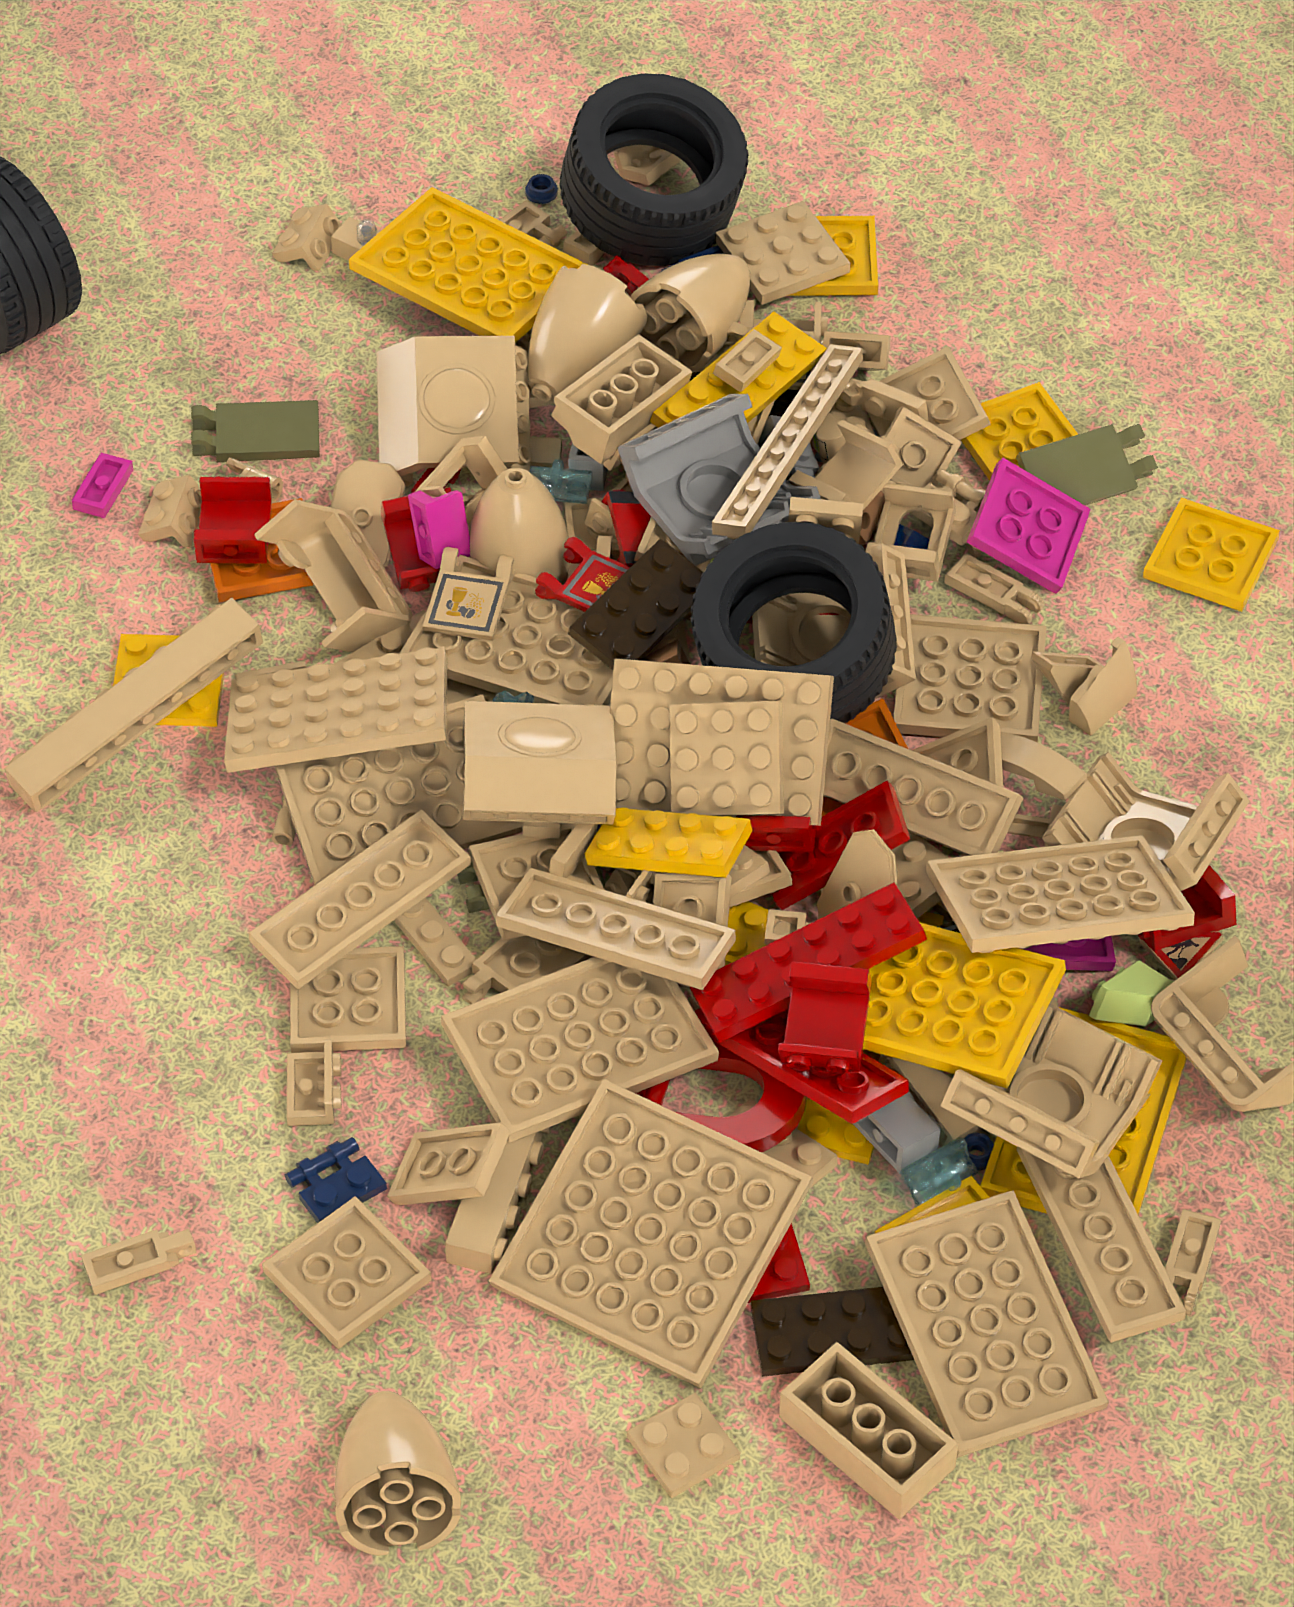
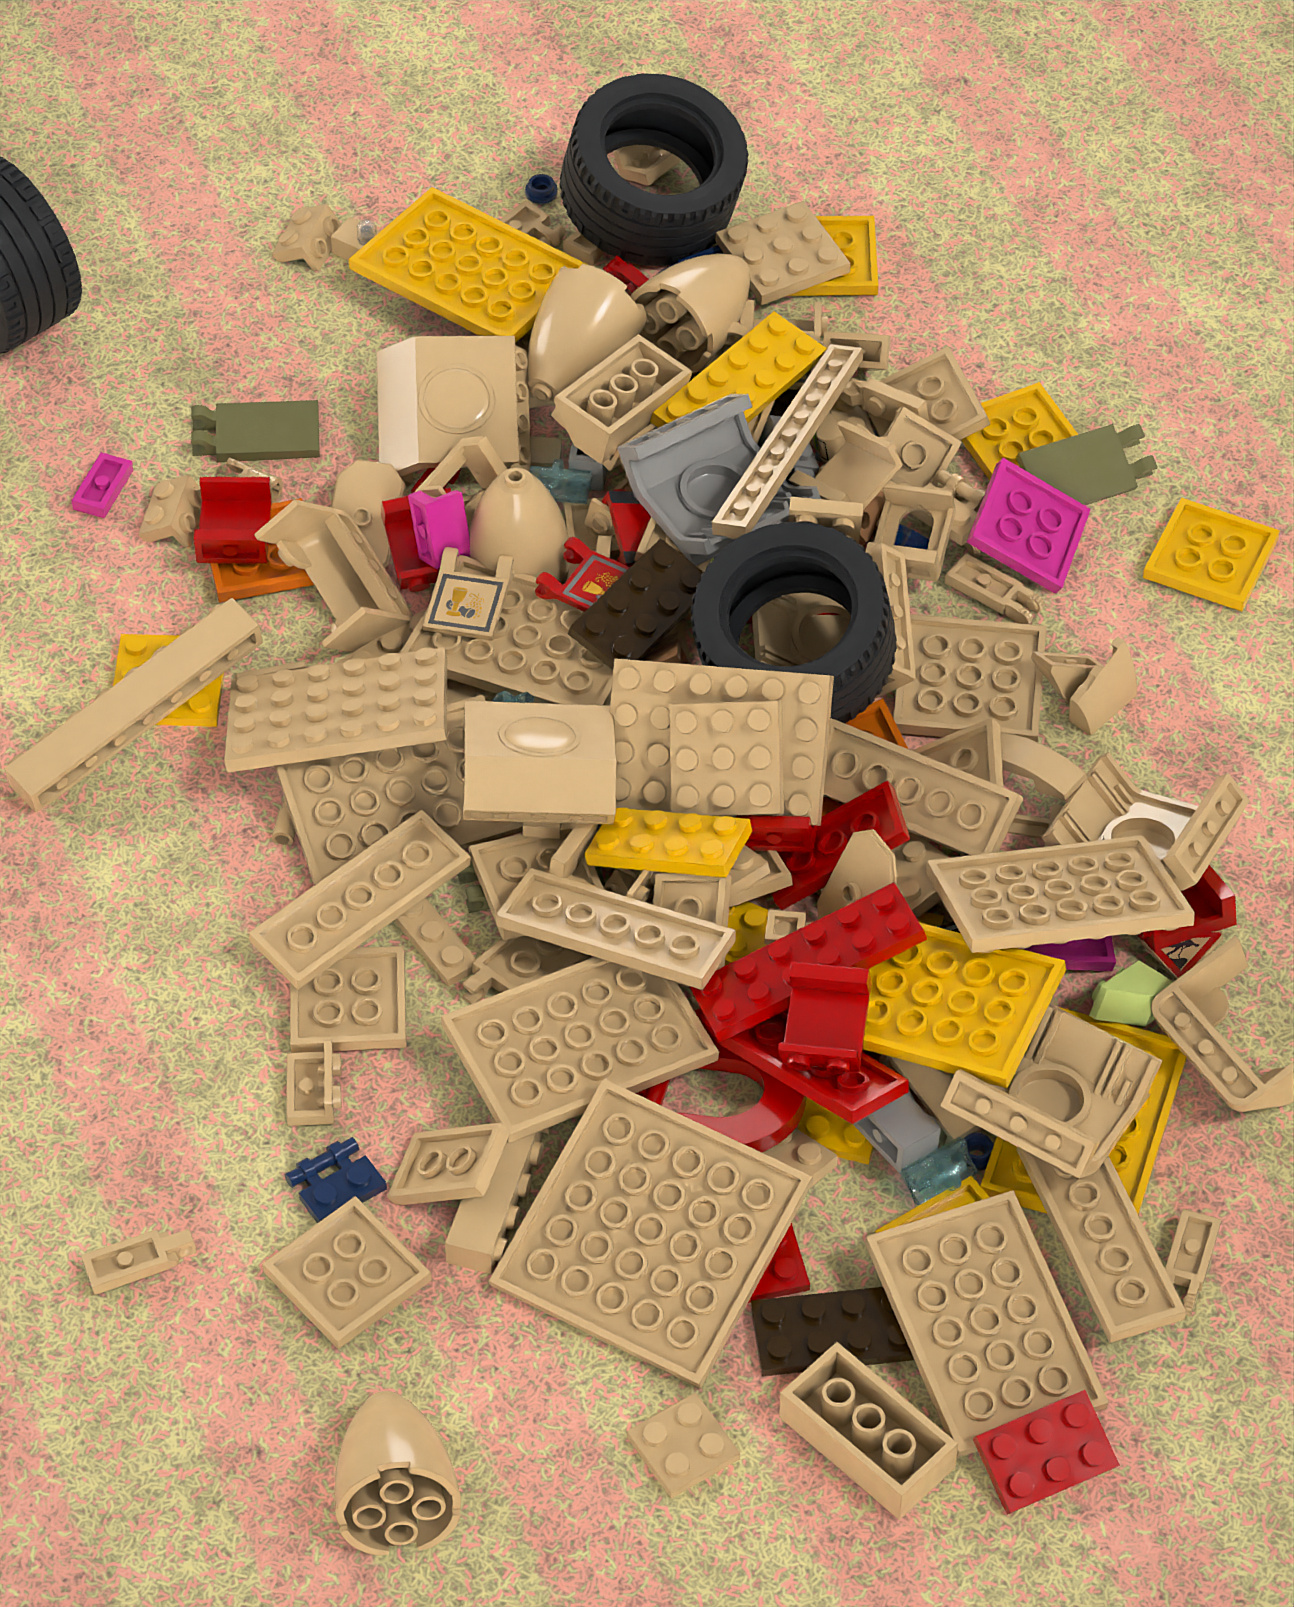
(747, 360): tan plate -> none
(1045, 1452): none -> red plate

